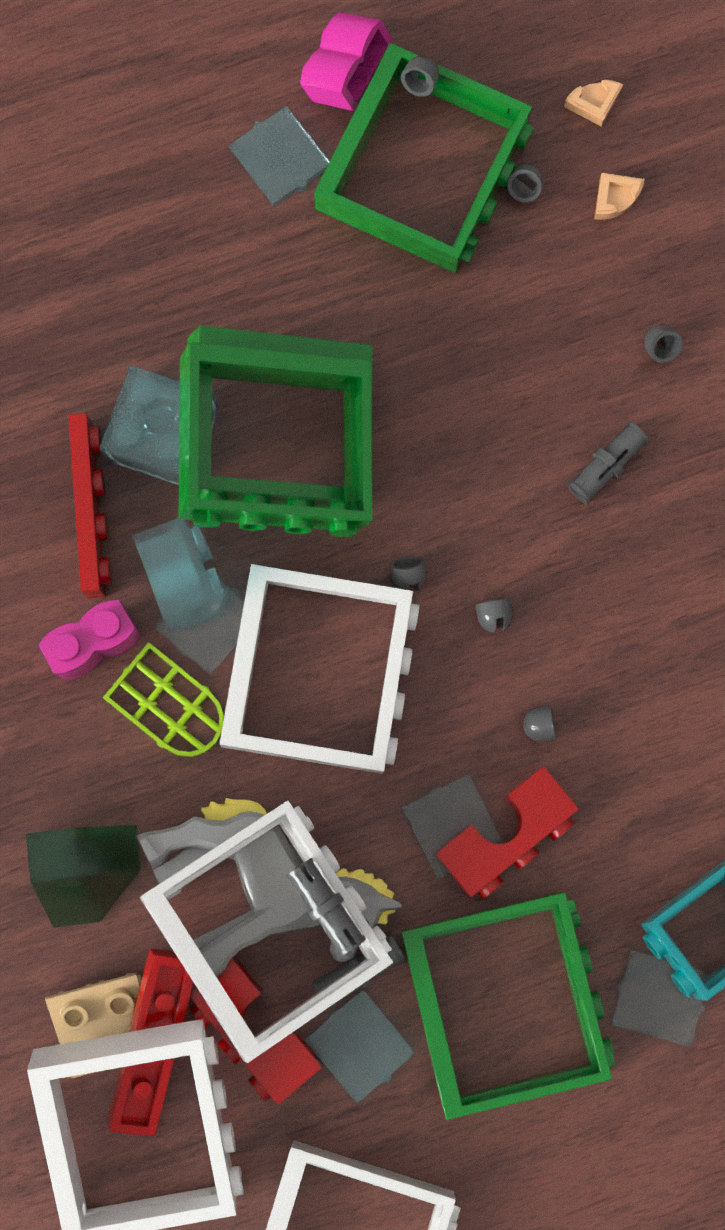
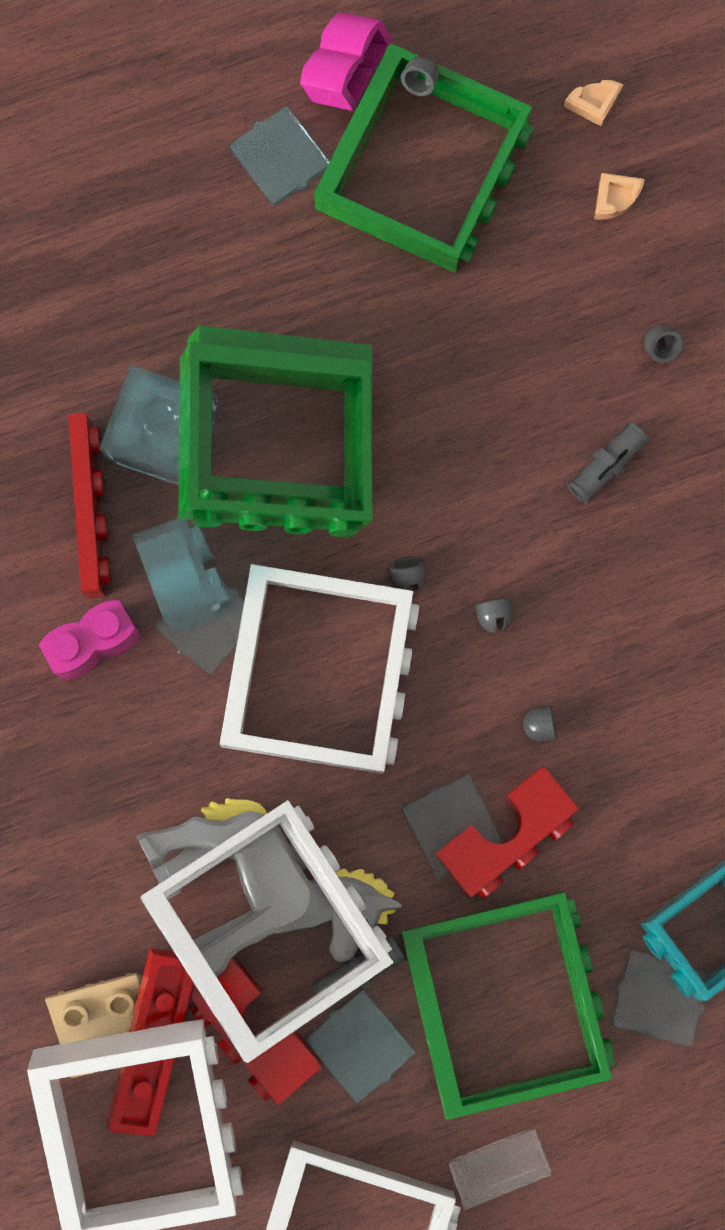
(82, 870): clear green slope -> none
(148, 703): lime window -> none
(326, 907): dark grey pin -> none
(499, 1168): none -> clear tile
(521, 187): dark grey hinge -> none

